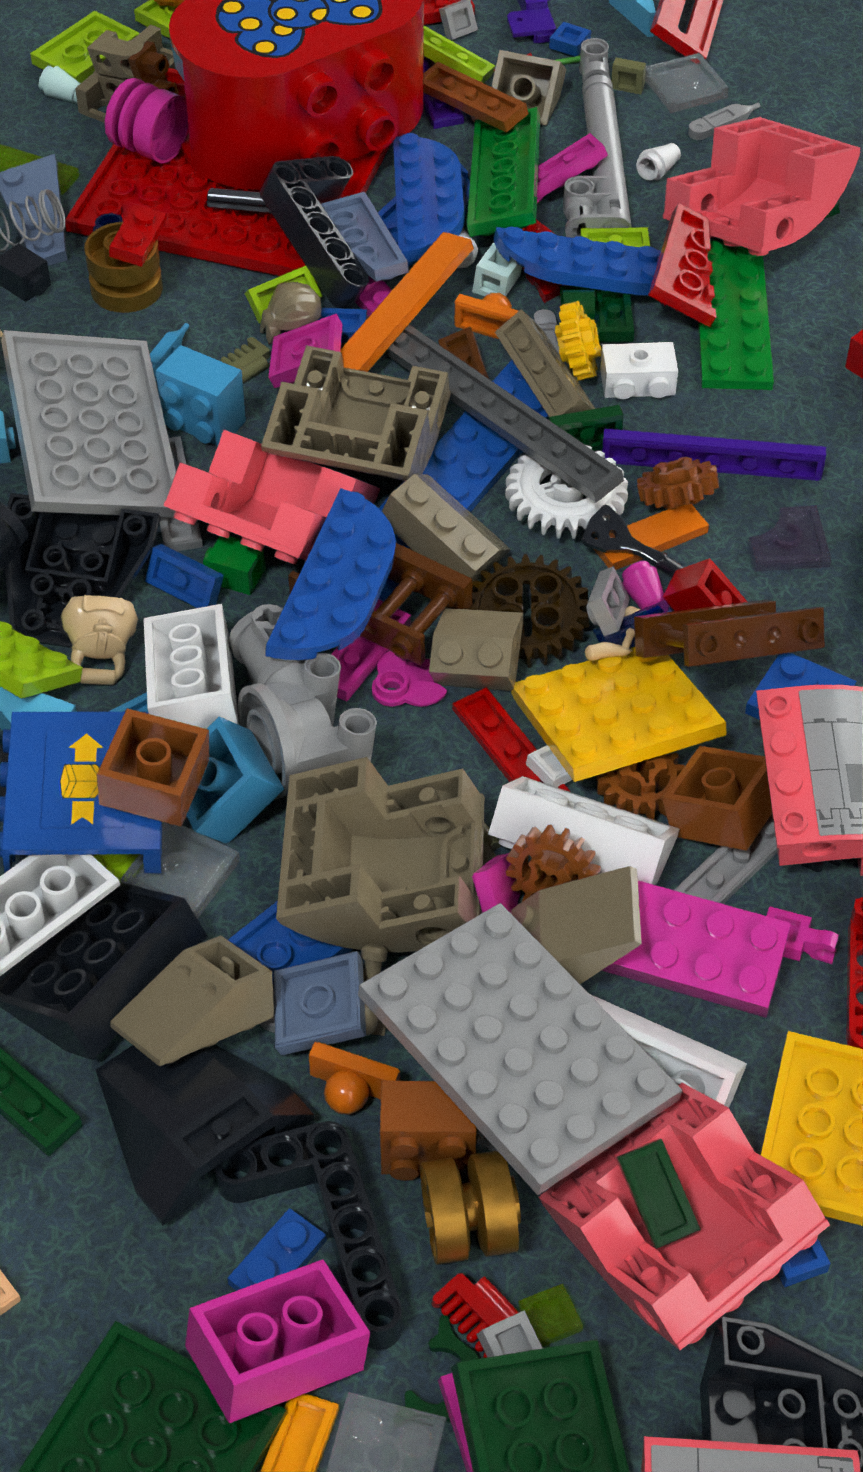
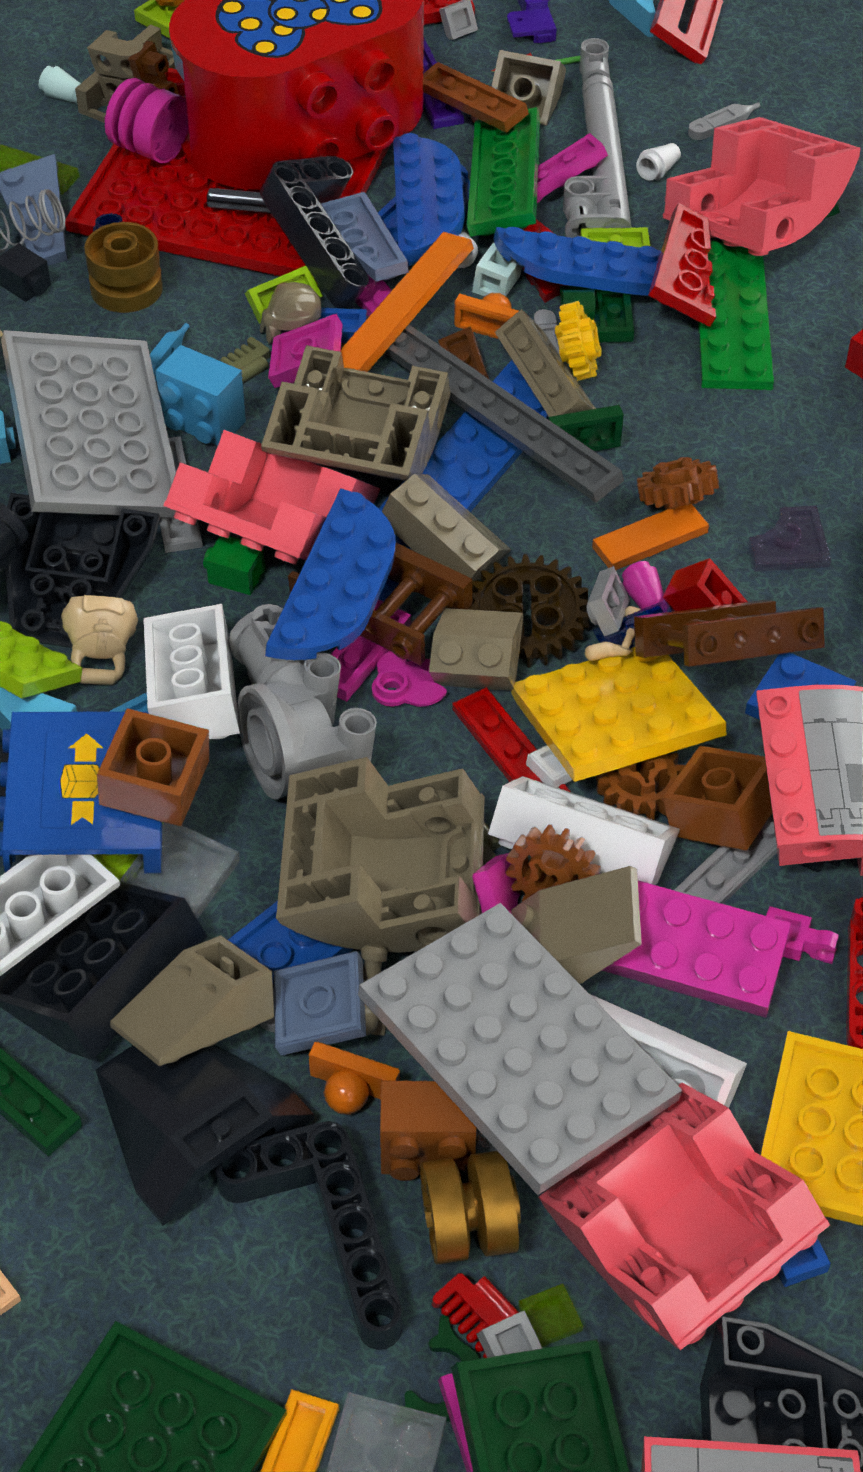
(70, 47): lime plate -> none
(137, 235): red plate -> none
(183, 577): blue plate -> none
(234, 785): dark azure brick -> none
(276, 1340): dark pink brick -> none
(283, 1249): blue plate -> none
(455, 56): lime plate -> none
(555, 501): white gear -> none
(569, 39): blue plate -> none
(623, 540): black piece -> none
(628, 75): olive plate -> none
(639, 370): white brick -> none
(657, 1193): dark green tile -> none
(685, 82): clear plate -> none
(728, 455): dark purple tile -> none

